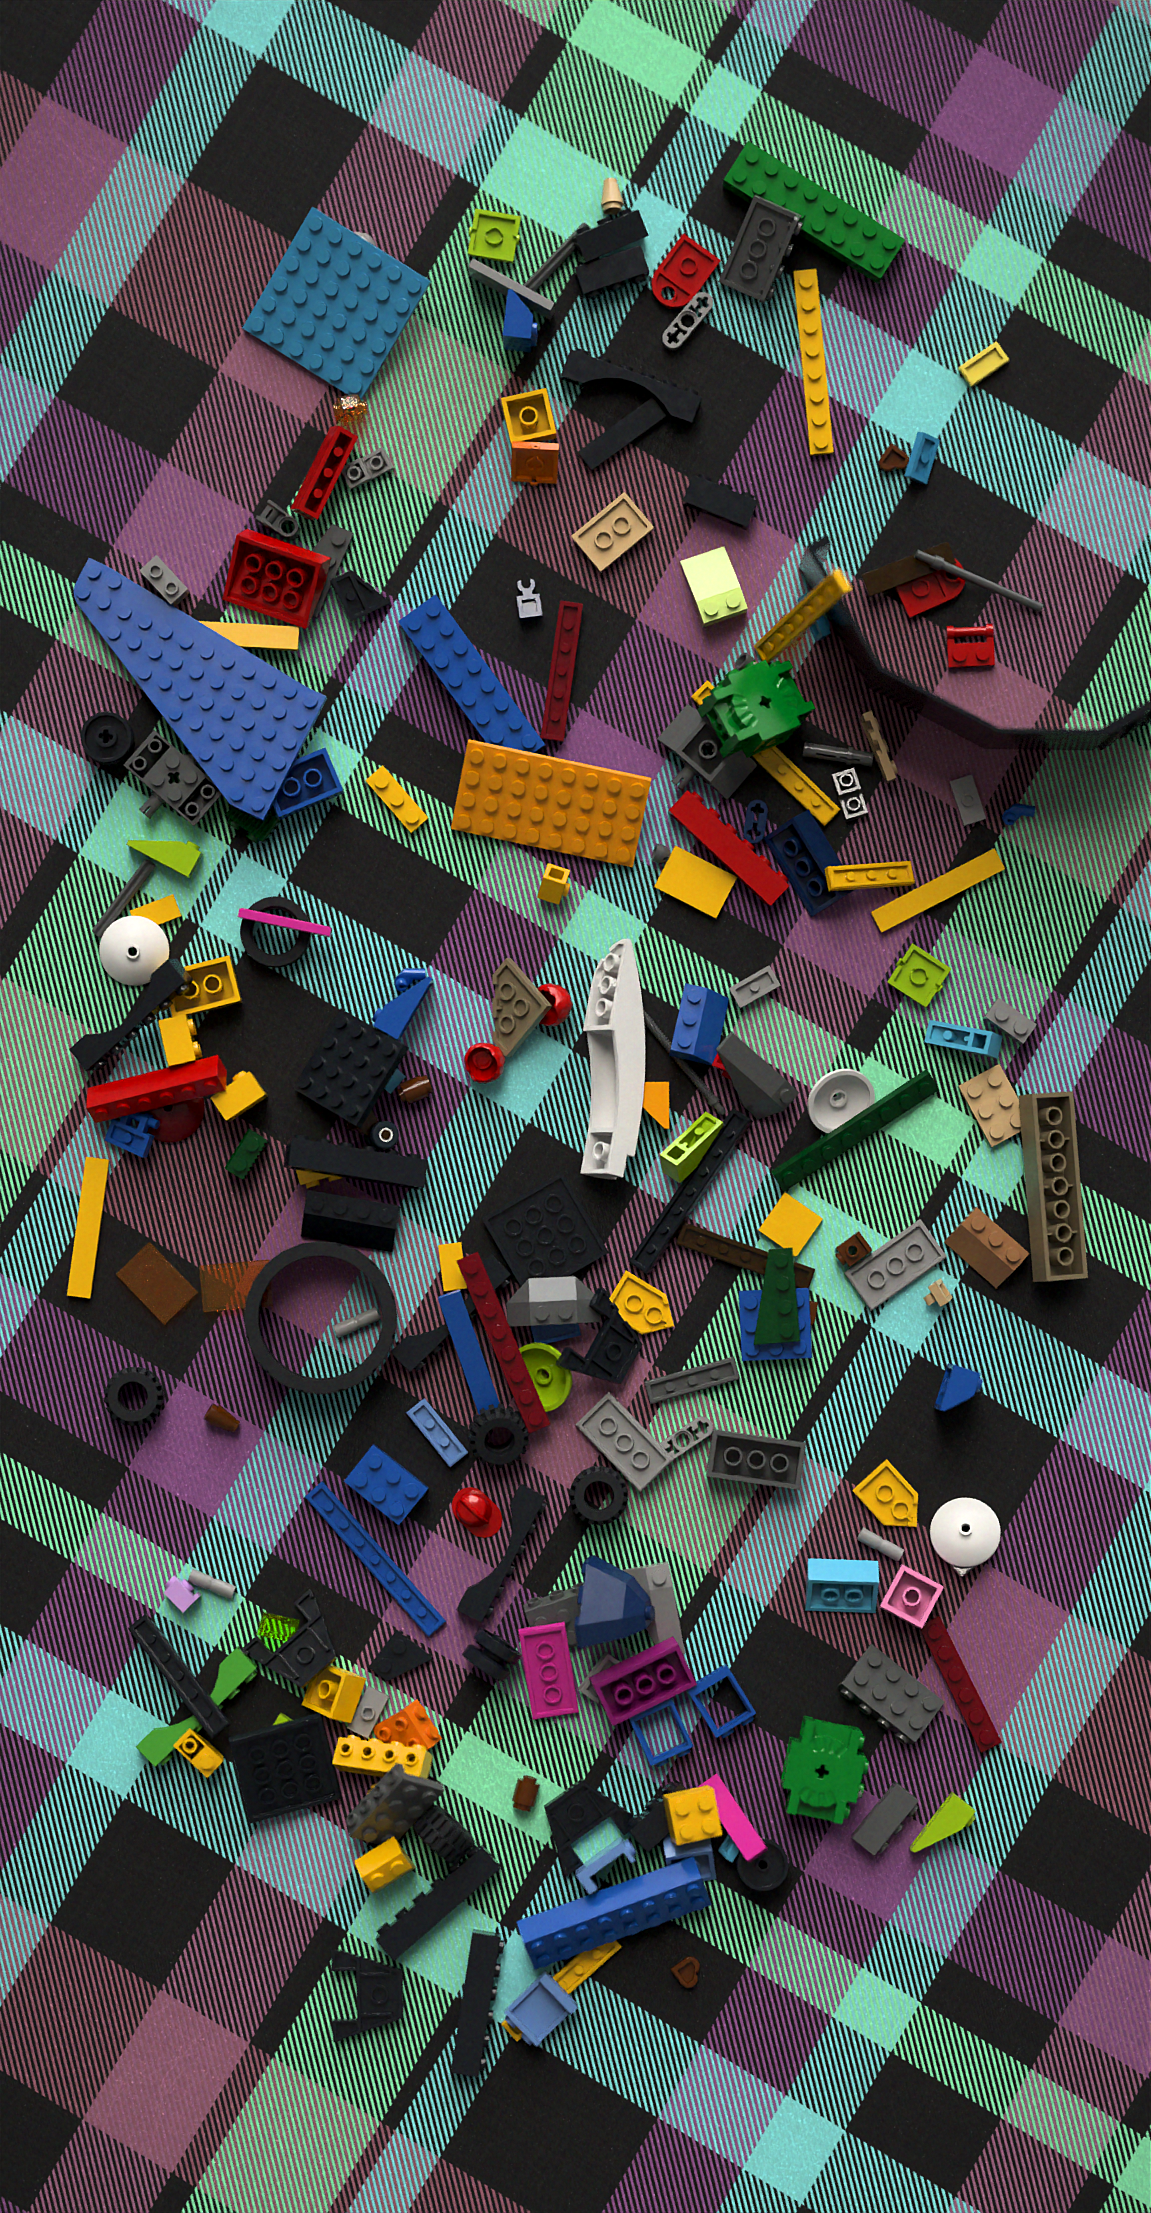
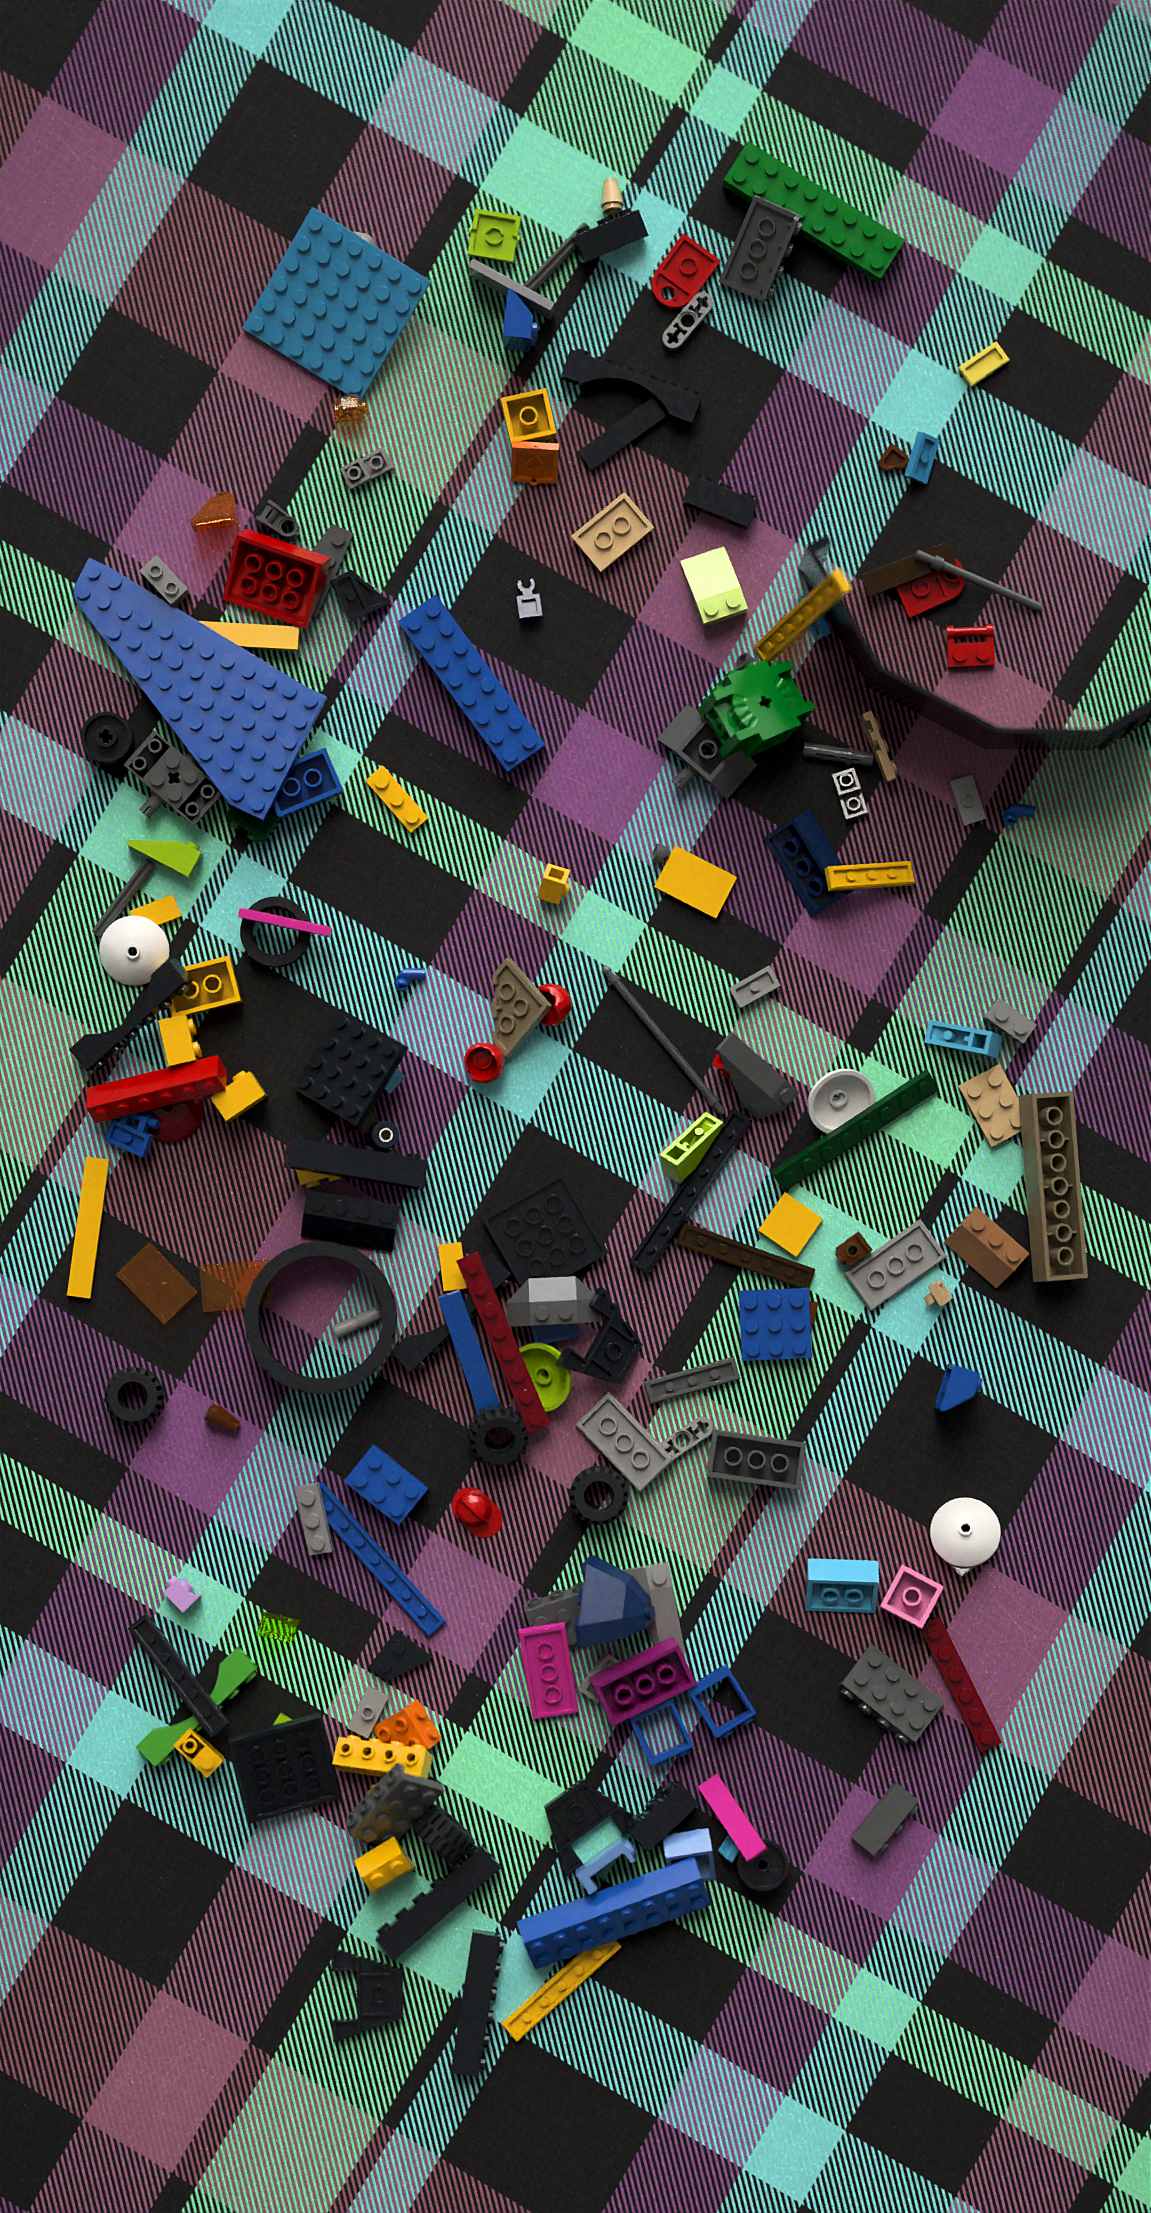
(208, 1582): light grey piece -> none
(216, 513): none -> clear orange slope
(246, 1154): dark green brick -> none
(305, 1652): black wing -> none
(314, 1518): none -> light grey plate
(324, 473): red brick -> none
(335, 1693): yellow slope -> none
(399, 1012): blue slope -> none
(415, 1089): reddish brown brick -> none
(437, 1432): medium blue tile -> none
(479, 1596): black arch -> none
(490, 1656): black wheel -> none
(525, 1793): reddish brown brick -> none
(540, 2008): medium blue panel -> none
(550, 803): light orange plate -> none
(561, 671): dark red plate -> none
(612, 272): black brick -> none
(616, 1063): white slope -> none
(641, 1304): yellow tile -> none
(657, 1102): light orange slope -> none
(686, 1971): reddish brown tile -> none
(692, 1814): yellow brick -> none
(699, 1024): blue slope -> none
(728, 848): red brick -> none
(749, 821): dark blue beam -> none
(778, 1305): dark green wing -> none
(787, 774): yellow tile -> none
(813, 362): yellow plate -> none
(824, 1793): green piece -> none
(884, 1546): light grey piece -> none
(889, 1496): yellow tile -> none
(918, 975): lime plate -> none
(937, 890): yellow tile -> none
(947, 1820): lime slope -> none

